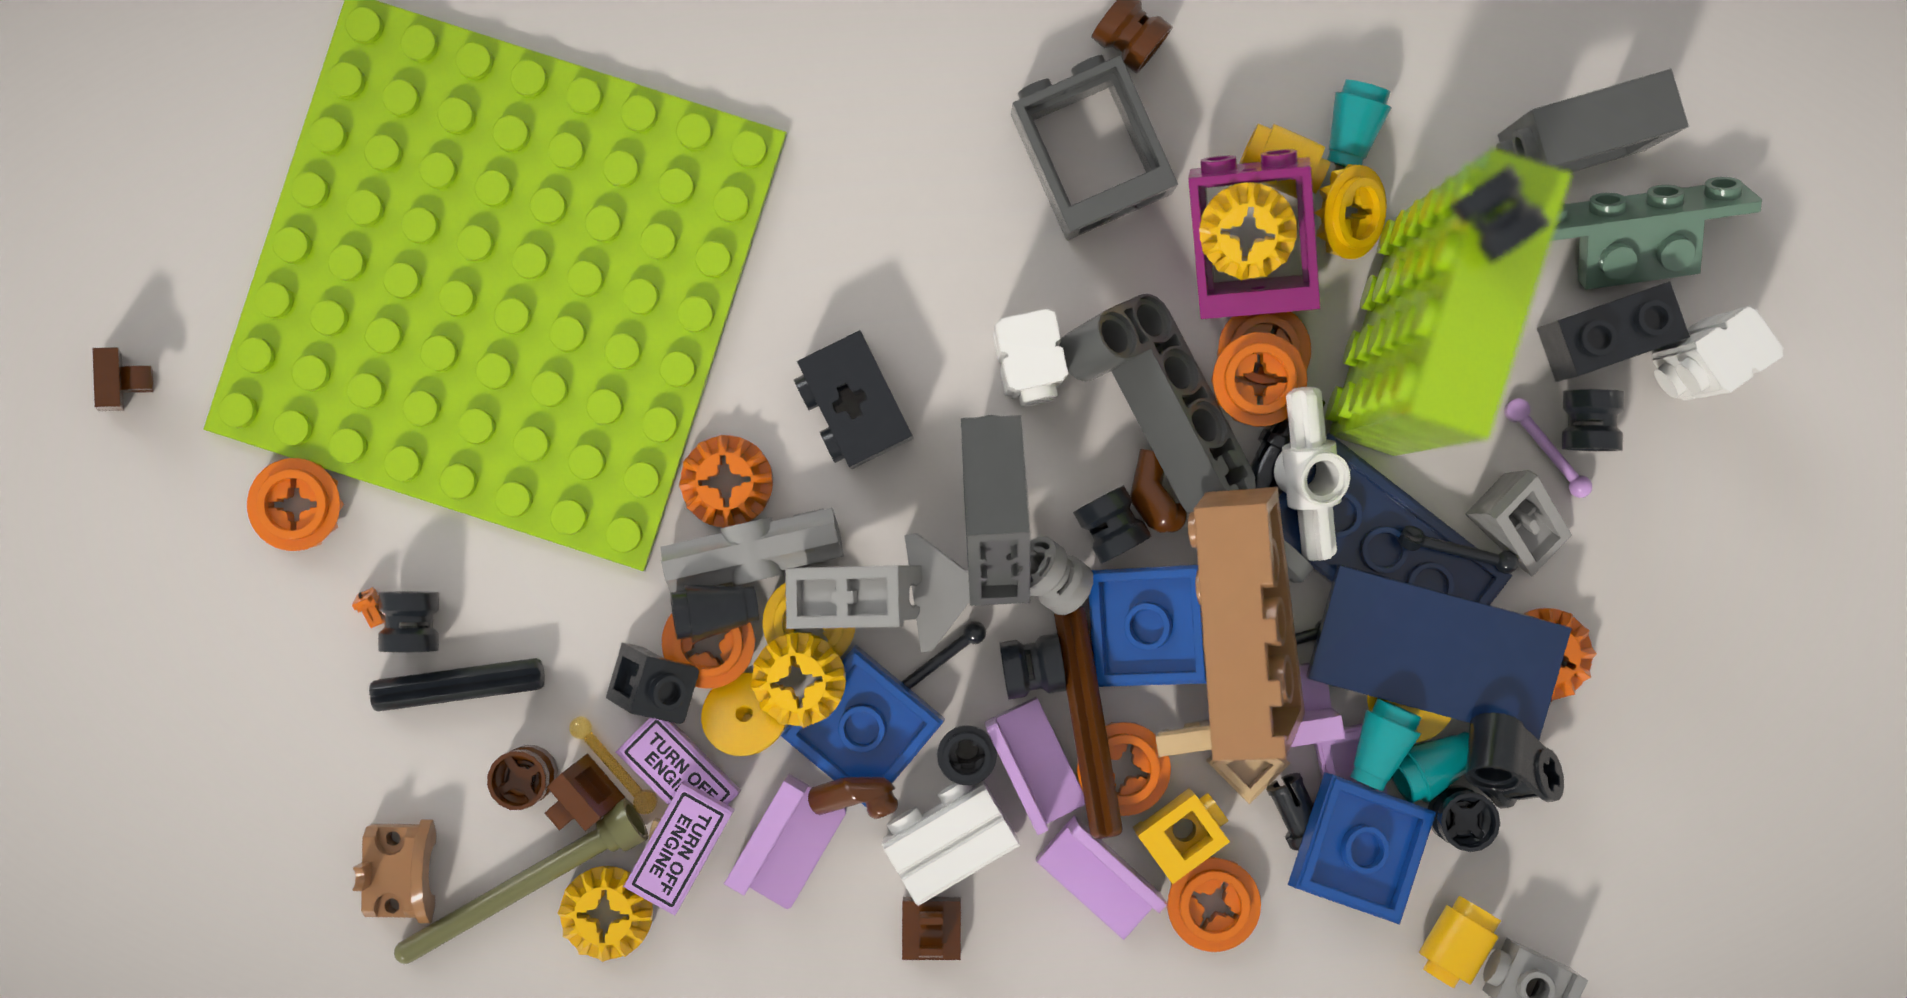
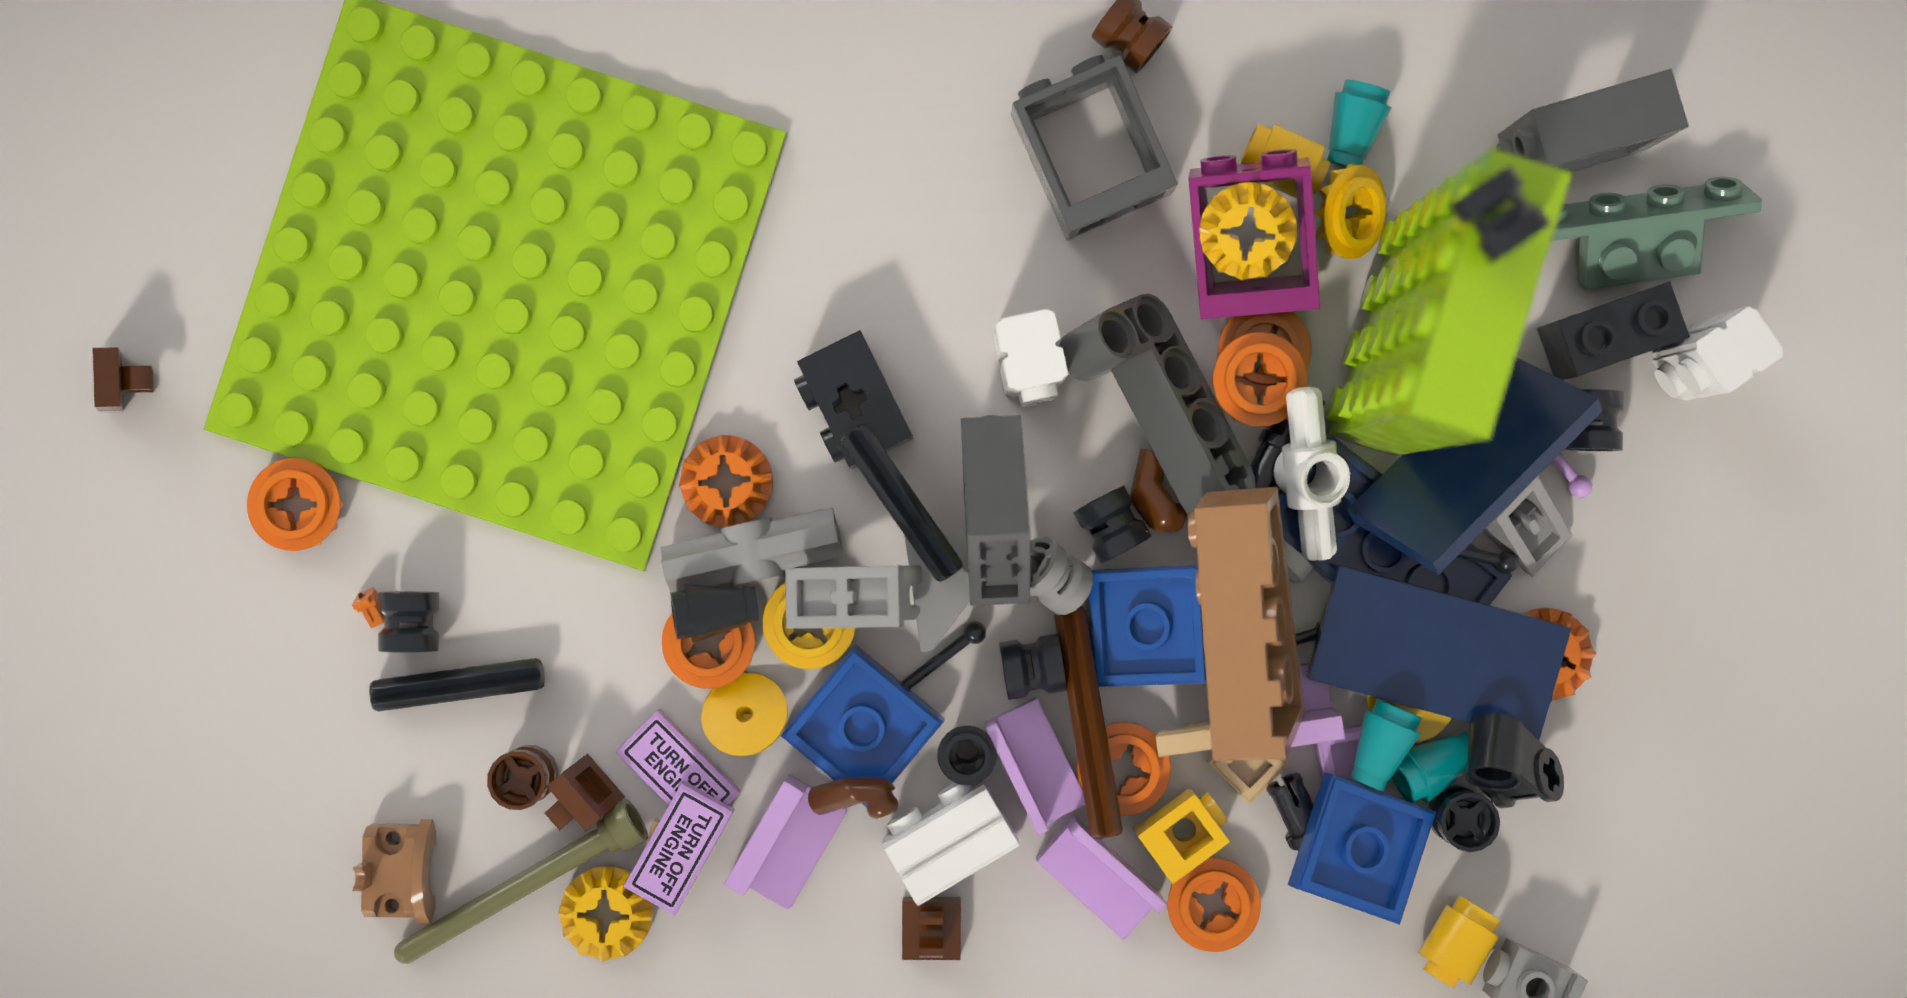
(644, 800): clear yellow hinge -> none
(651, 685): black bracket -> none
(814, 658): yellow gear -> none
(901, 502): none -> black axle
(1446, 496): none -> dark blue tile

